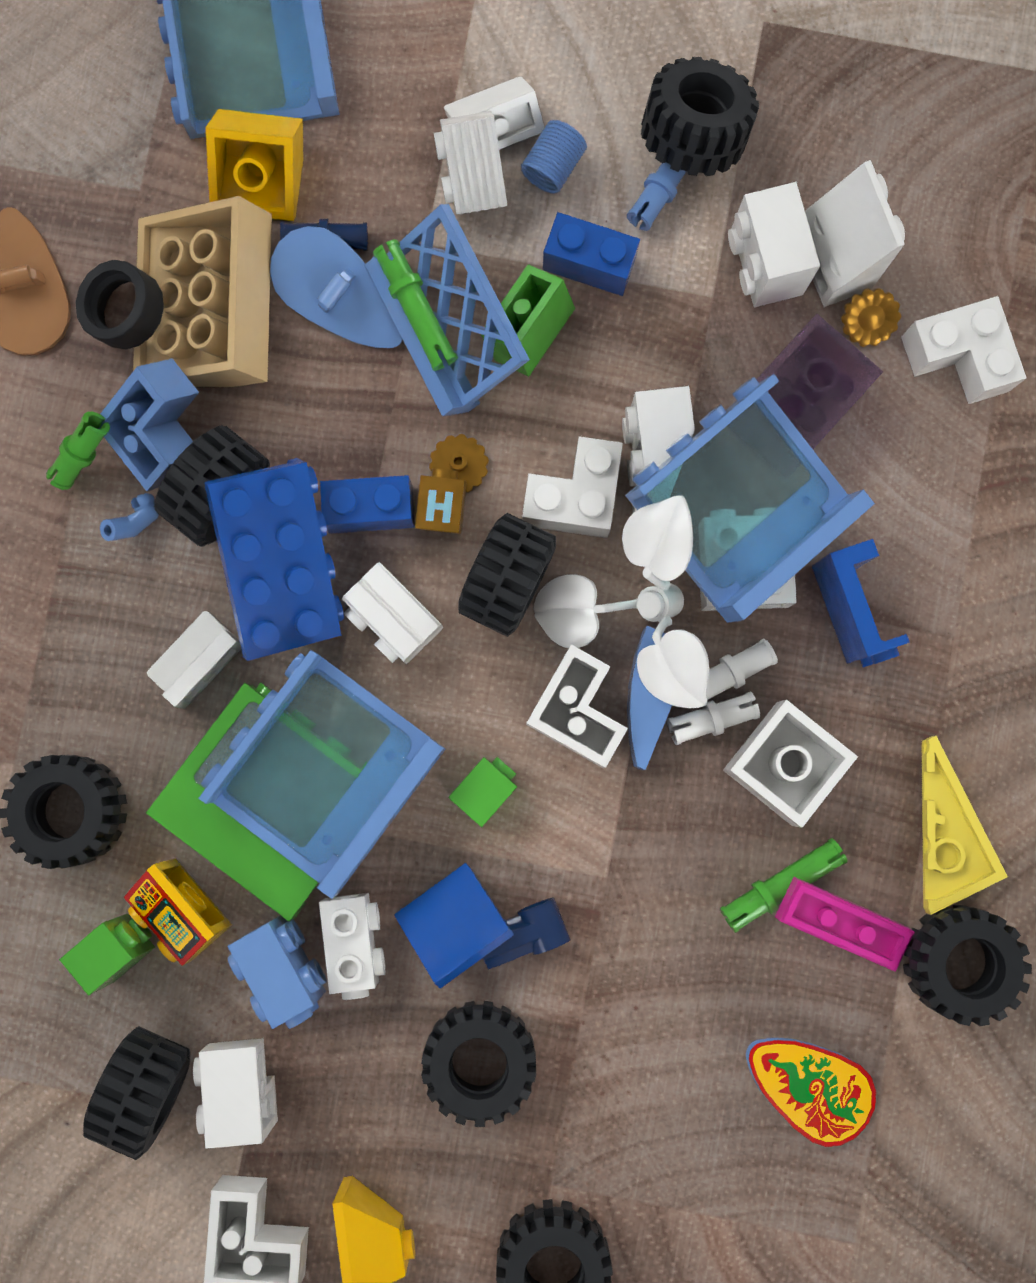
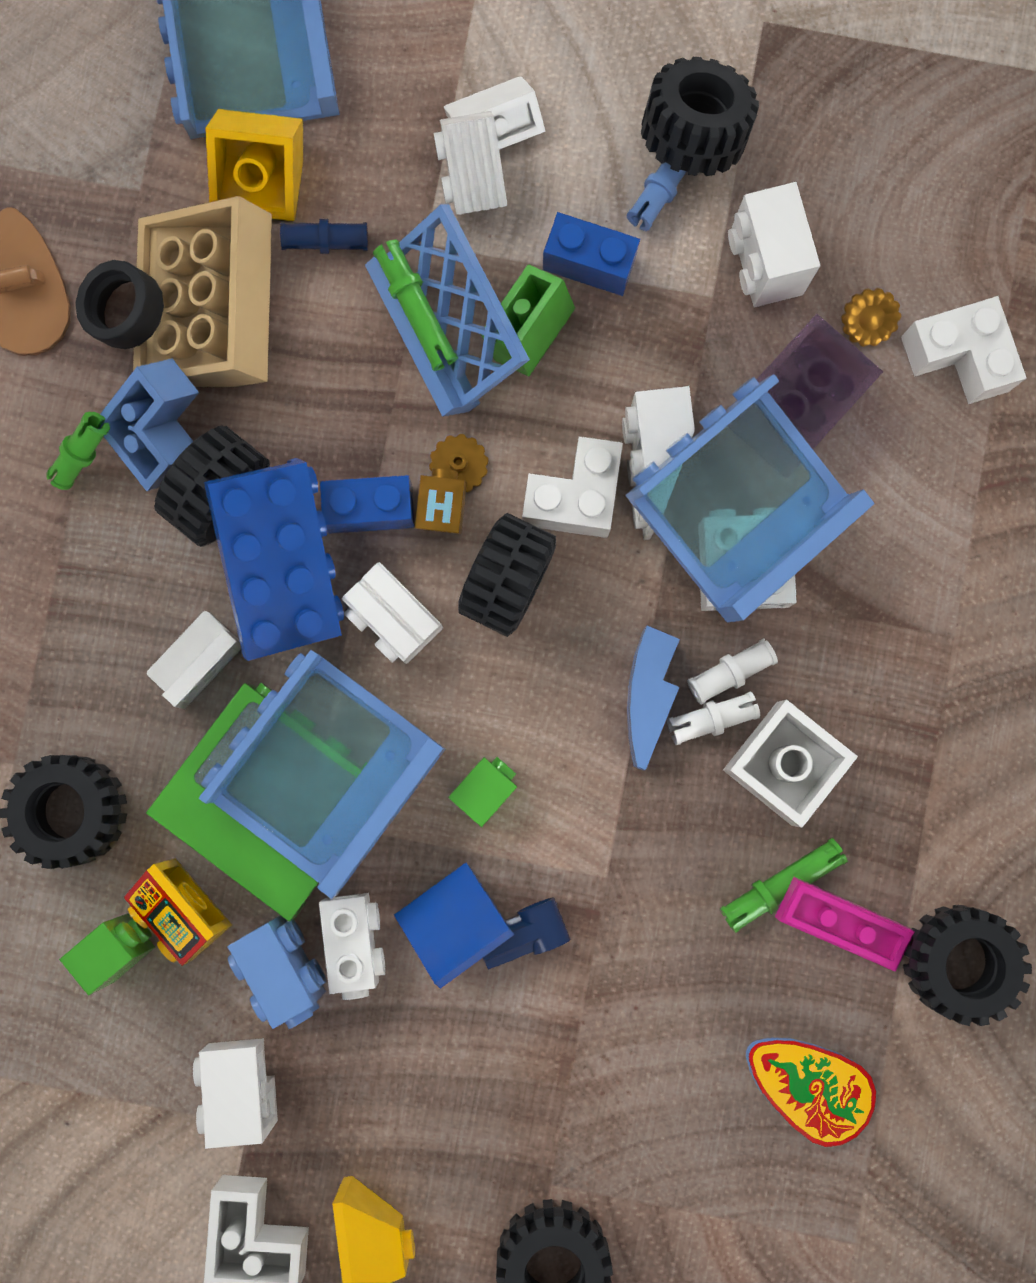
(132, 524): medium blue arm -> none
(136, 1093): black tyre -> none
(331, 287): medium blue shield -> none
(470, 1100): black tyre -> none
(554, 156): medium blue piece -> none
(565, 710): white brick -> none
(662, 543): white plant -> none
(849, 606): blue panel -> none
(853, 235): white slope -> none
(955, 846): light yellow wing -> none

